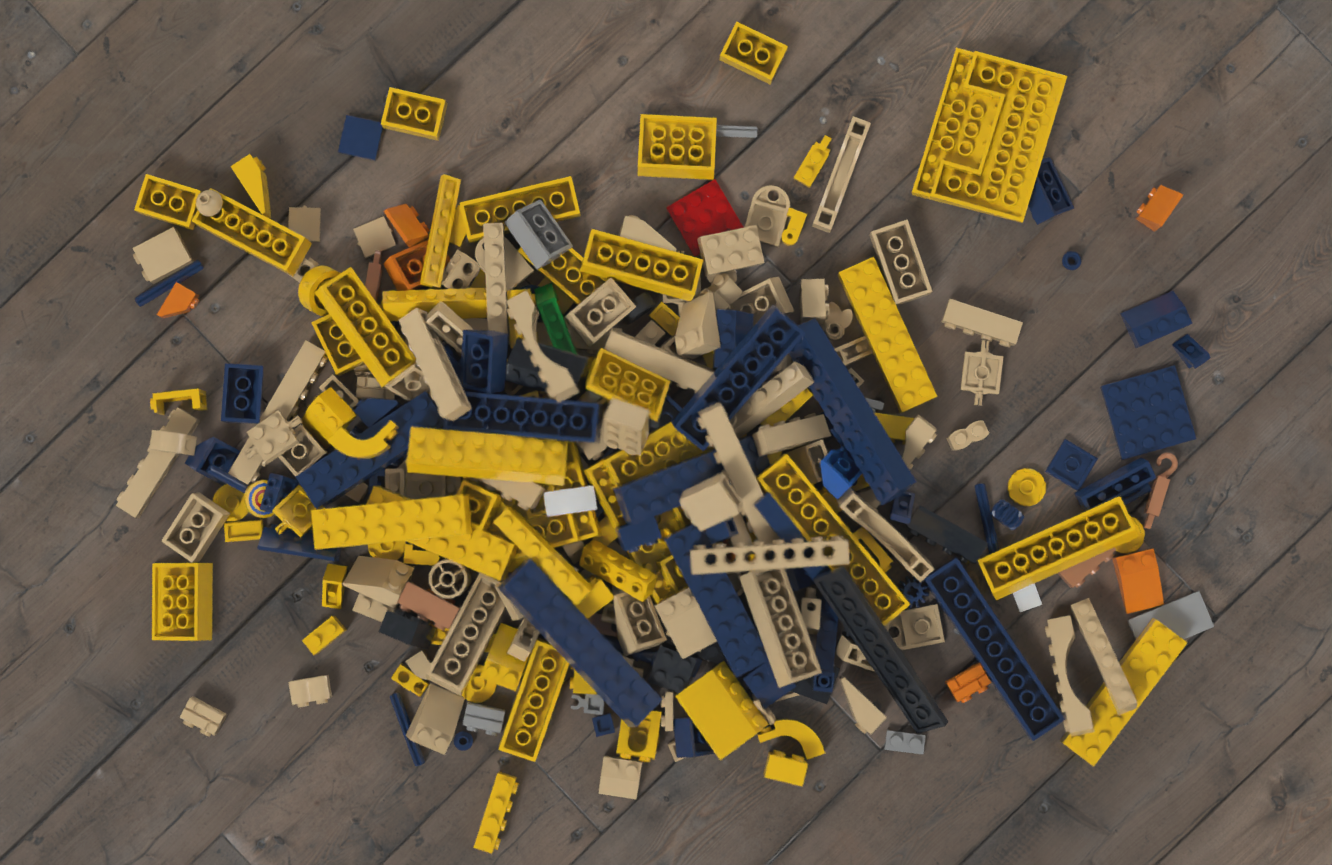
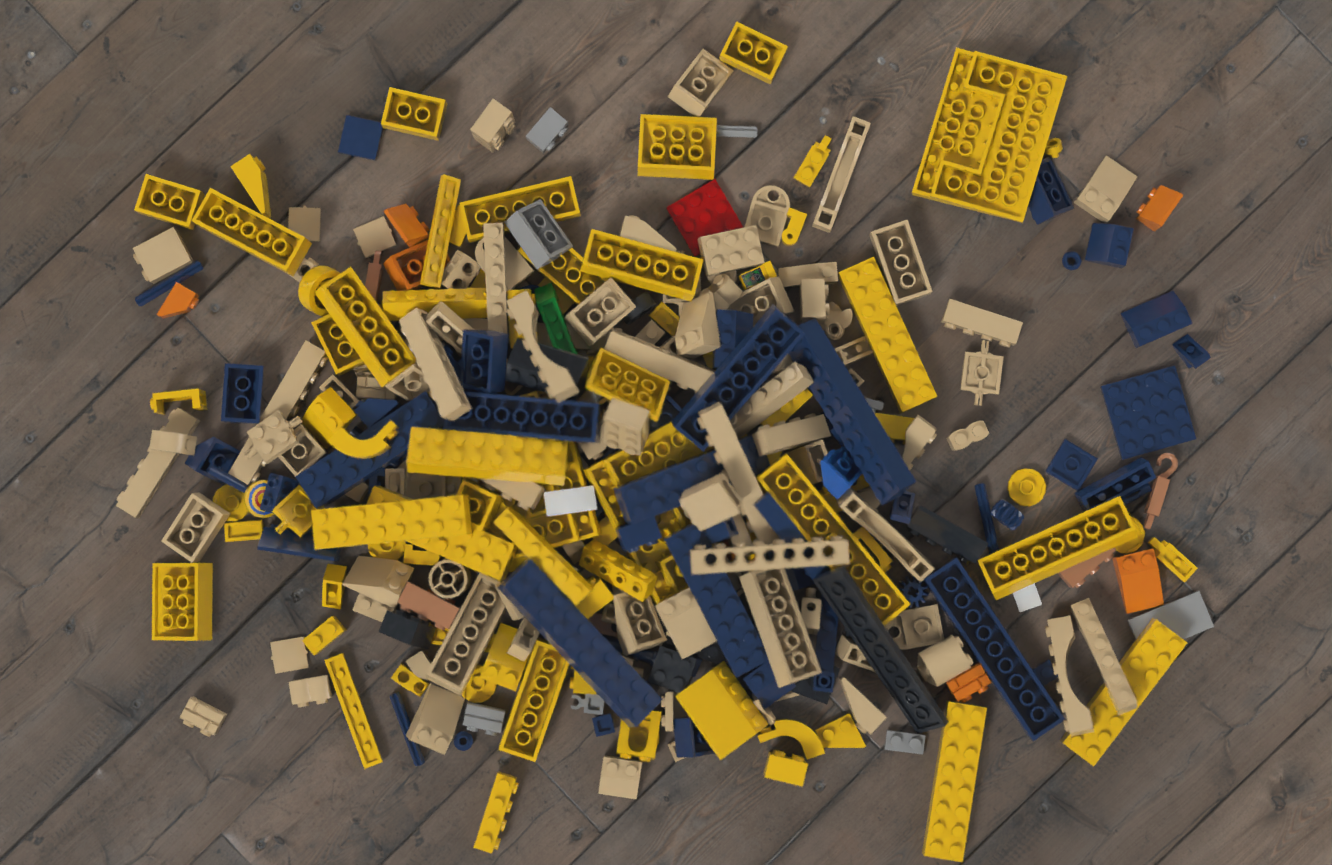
(209, 202): tan brick -> none
(289, 655): none -> tan piece
(353, 710): none -> yellow plate
(493, 126): none -> tan brick
(547, 131): none -> light grey brick
(700, 83): none -> tan slope
(757, 275): none -> leg
(792, 275): none -> tan slope
(840, 734): none -> yellow wing
(943, 661): none -> tan cylinder
(954, 781): none -> yellow brick
(1045, 672): none -> dark blue plate
(1053, 147): none -> yellow tile
(1105, 190): none -> tan slope
(1109, 244): none -> dark blue slope
(1172, 559): none -> yellow hinge

